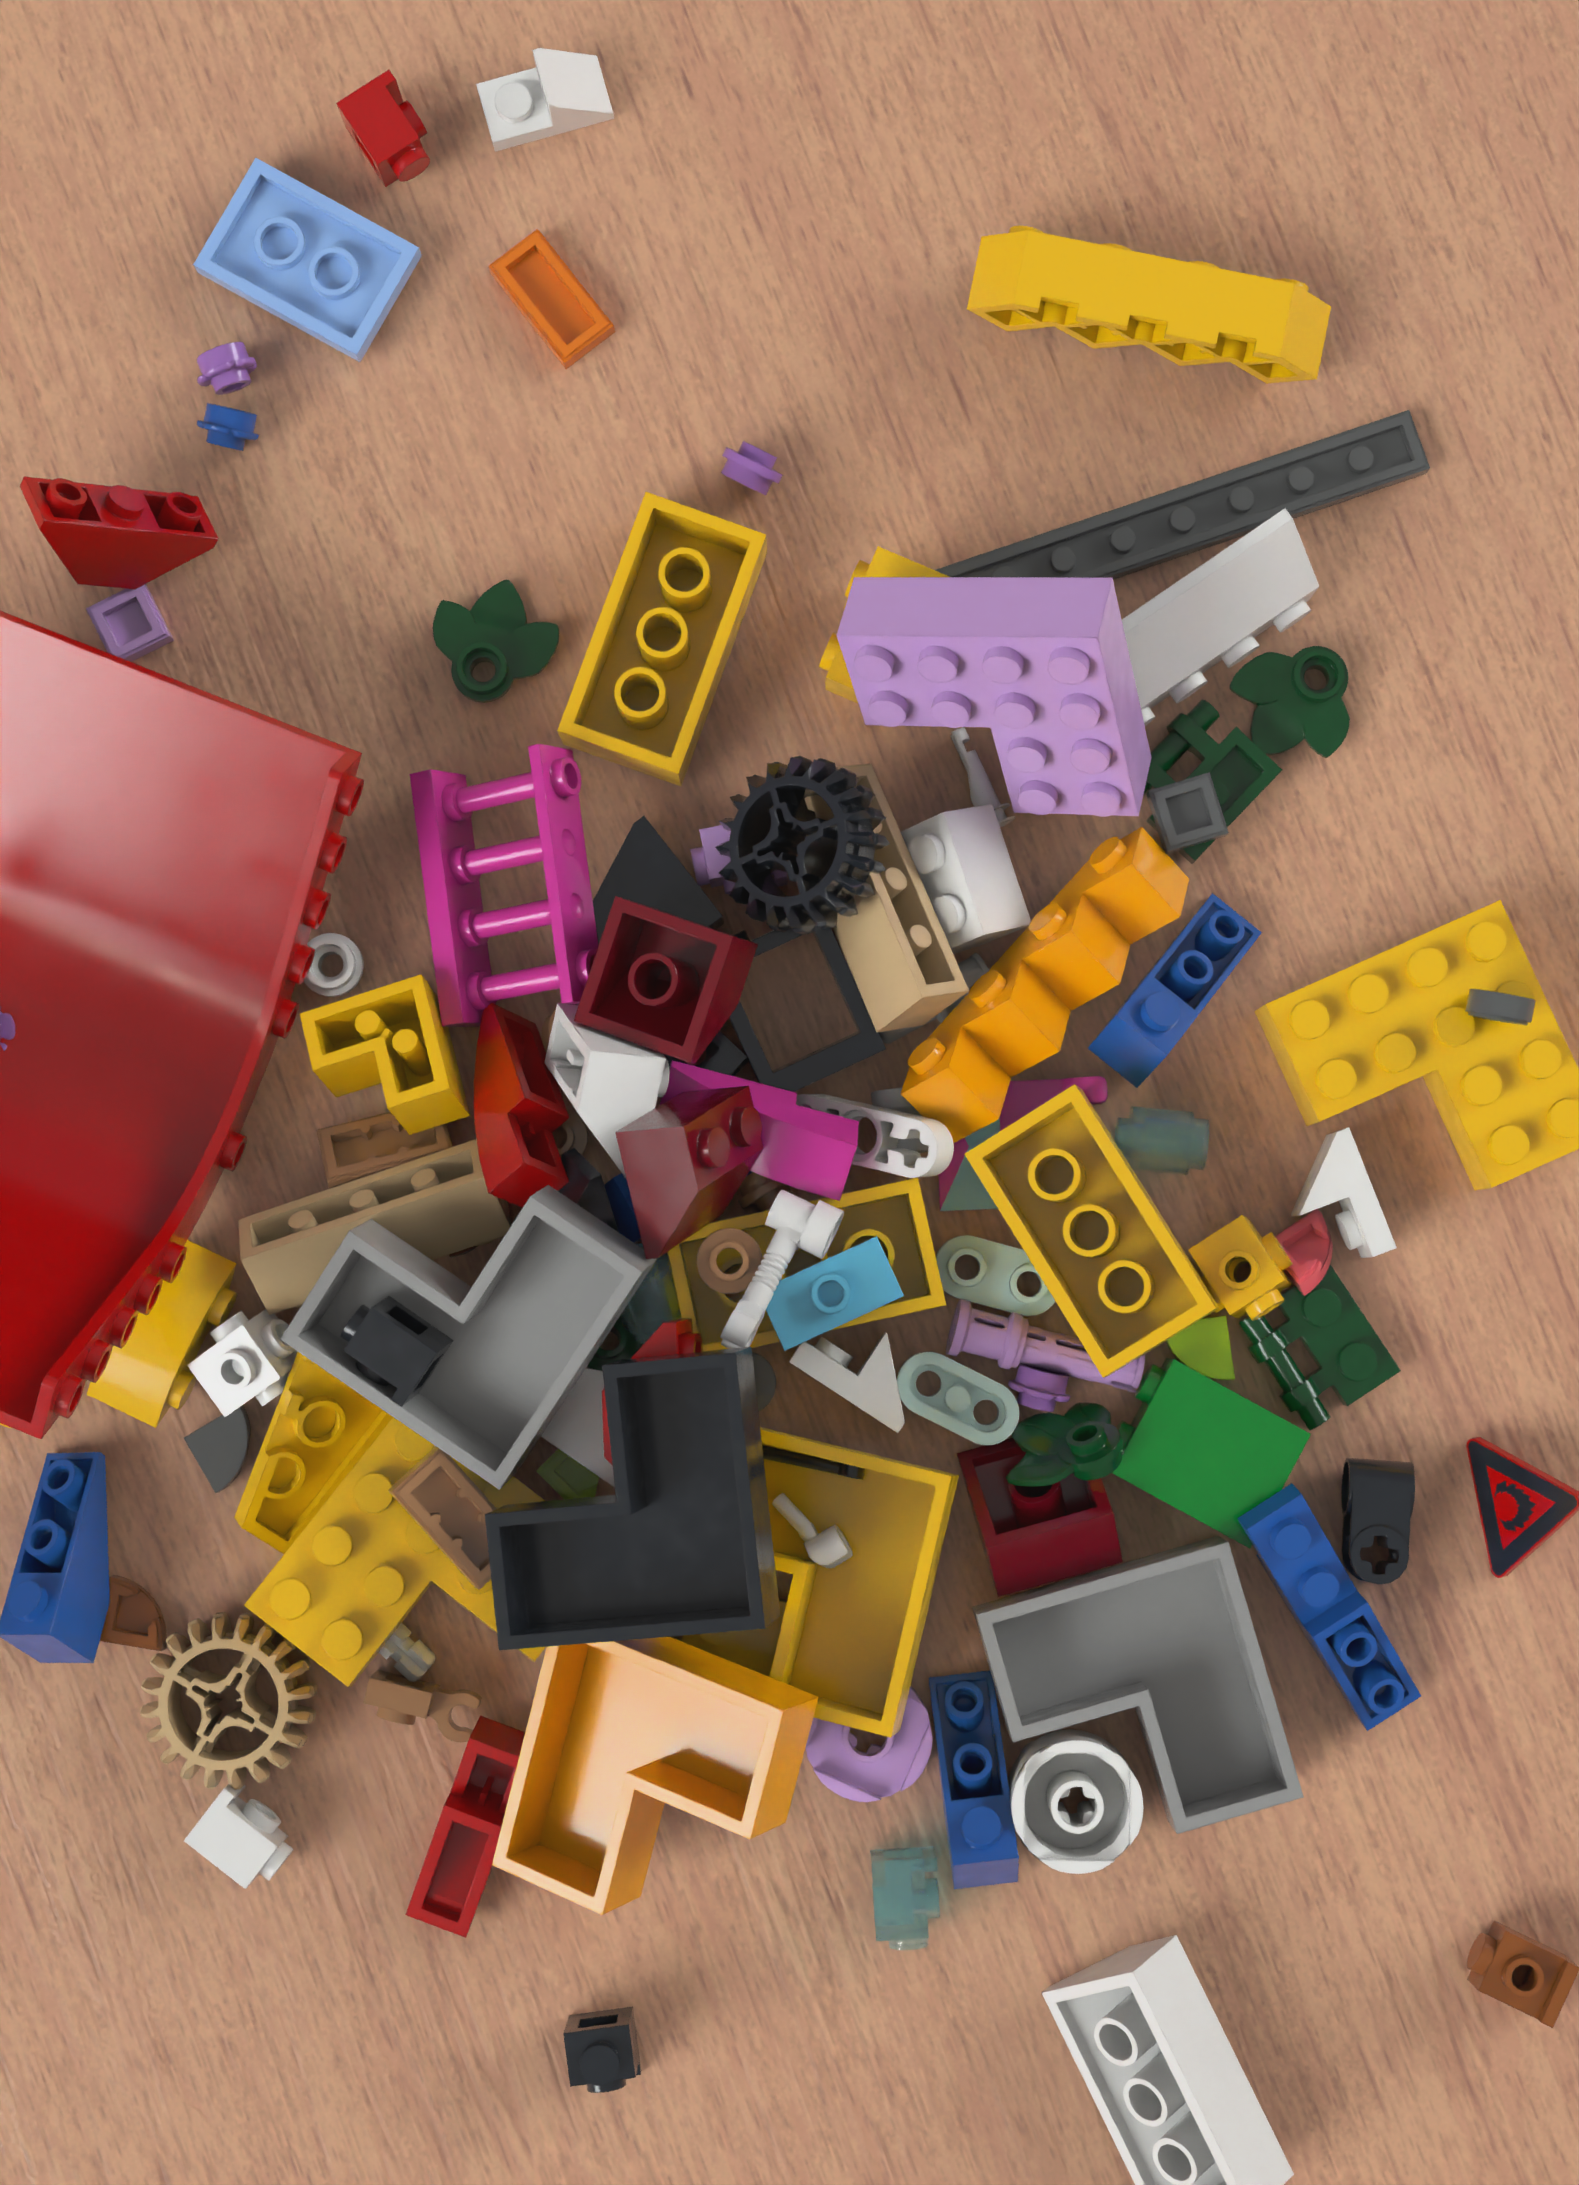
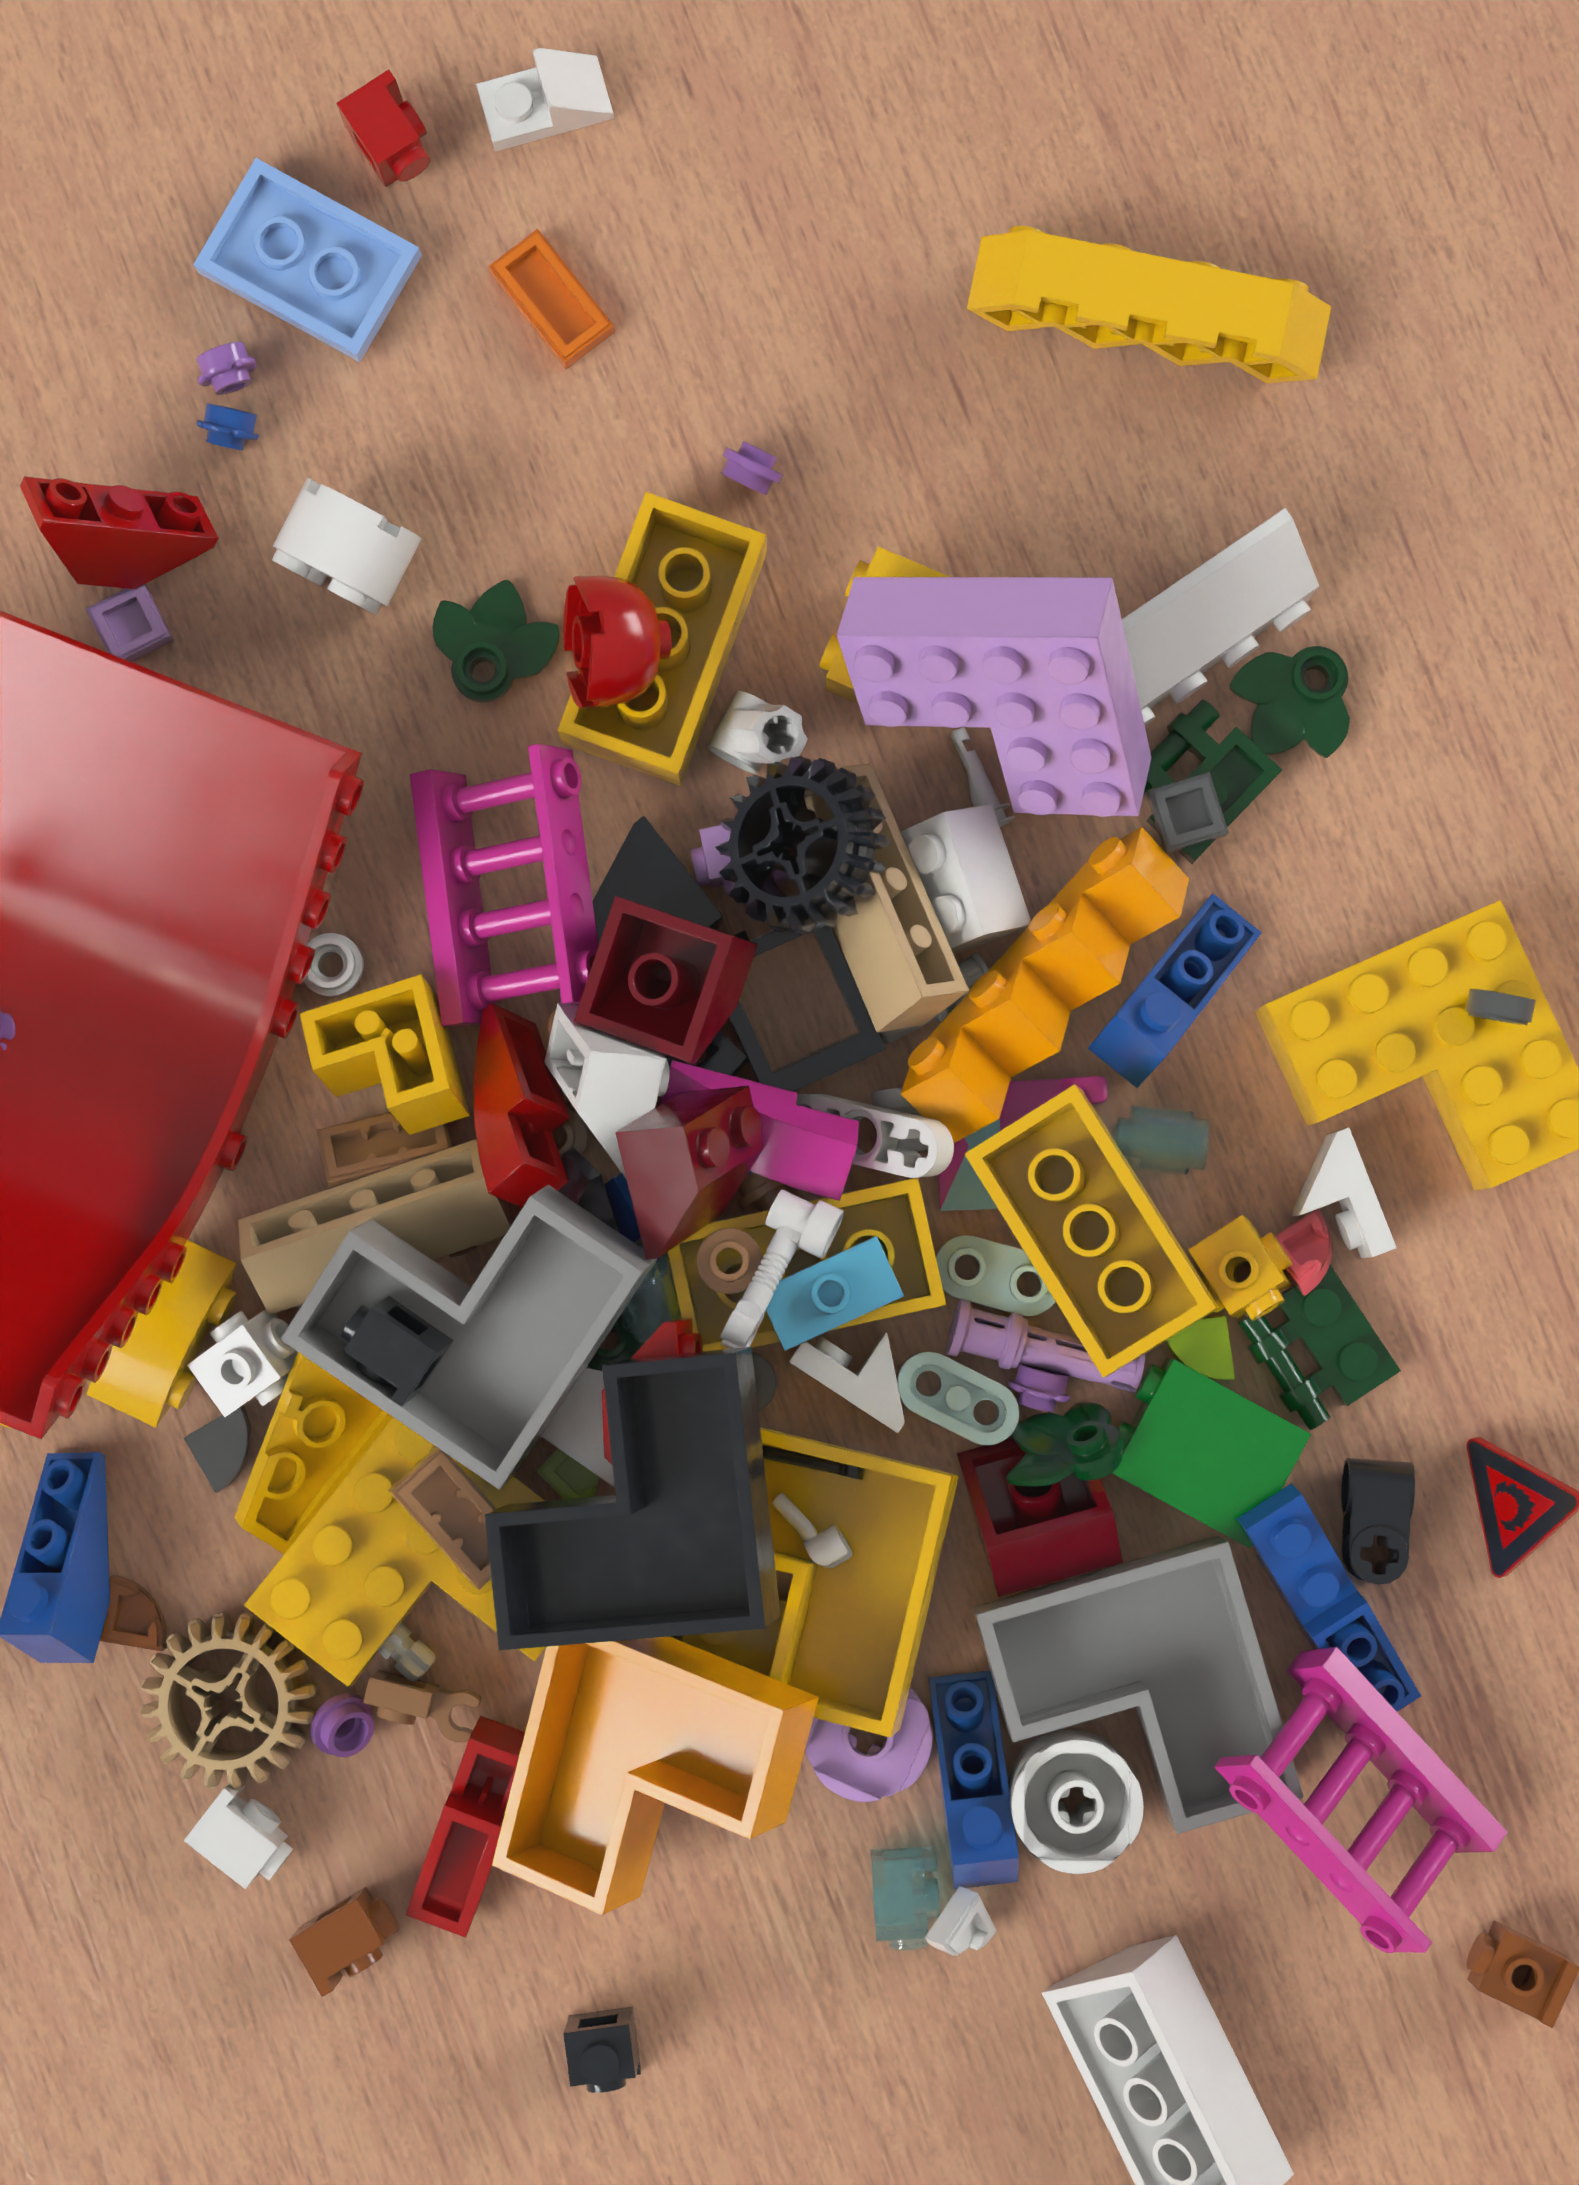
(342, 1725): none -> medium lavender plate
(344, 1939): none -> dark orange brick
(347, 542): none -> white brick
(612, 640): none -> red cylinder
(757, 733): none -> white piece
(962, 1924): none -> white tile
(1214, 507): dark grey tile -> none
(1414, 1779): none -> dark pink fence

